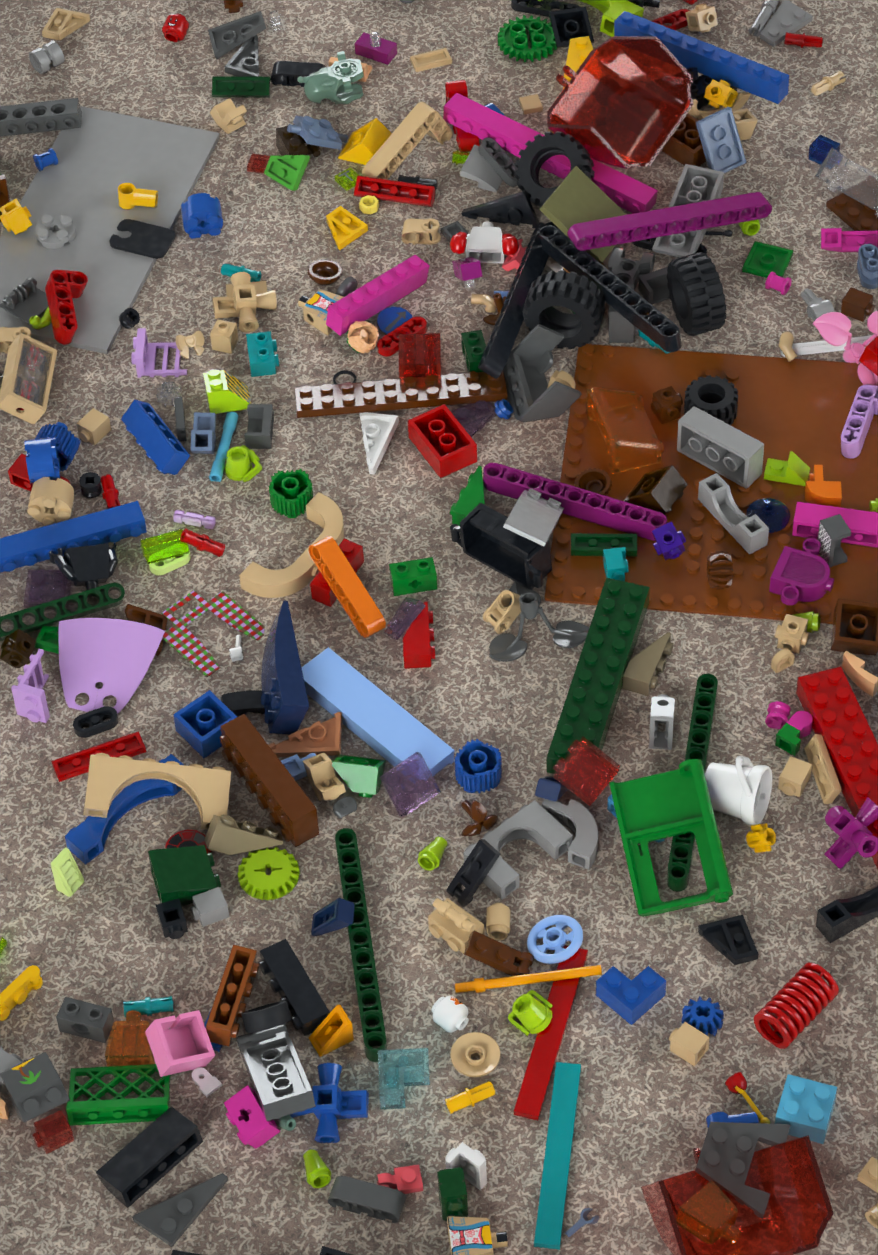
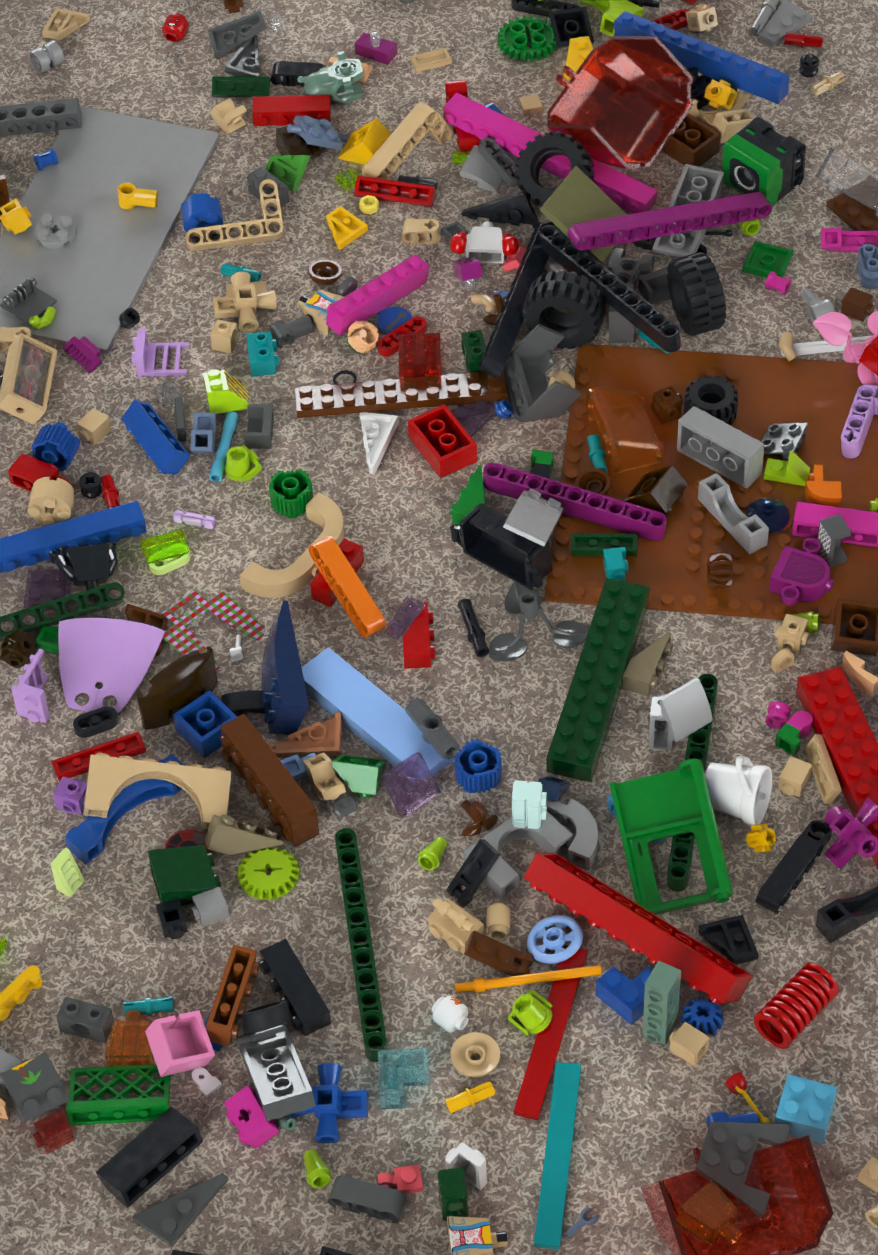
(42, 459): blue brick -> none
(60, 290): red beam -> none
(70, 795): none -> medium lavender brick
(87, 352): none -> magenta piece
(145, 239): black piece -> none
(177, 687): none -> dark brown slope
(195, 340): tan piece -> none
(202, 542): red pin -> none
(243, 228): none -> tan beam
(256, 177): none -> dark grey brick
(257, 163): clear red tile -> none
(283, 109): none -> red brick
(287, 332): none -> dark grey piece
(333, 1032): light orange slope -> none
(336, 916): dark blue slope -> none
(413, 576): green brick -> none
(432, 728): none -> dark grey piece
(479, 645): none -> black pin
(502, 611): tan piece -> none
(528, 804): none -> light aqua brick
(542, 463): none -> leg
(585, 770): clear red brick -> none
(596, 454): none -> teal pin
(637, 927): none -> red brick
(661, 1002): none -> sand green brick
(668, 541): dark purple brick -> none
(686, 709): none -> light grey slope
(721, 141): sand blue tile -> none
(763, 161): none -> piece
(784, 438): none -> dark grey hinge
(793, 866): none -> black piece
(809, 65): none -> black wheel
(820, 148): clear blue brick -> none

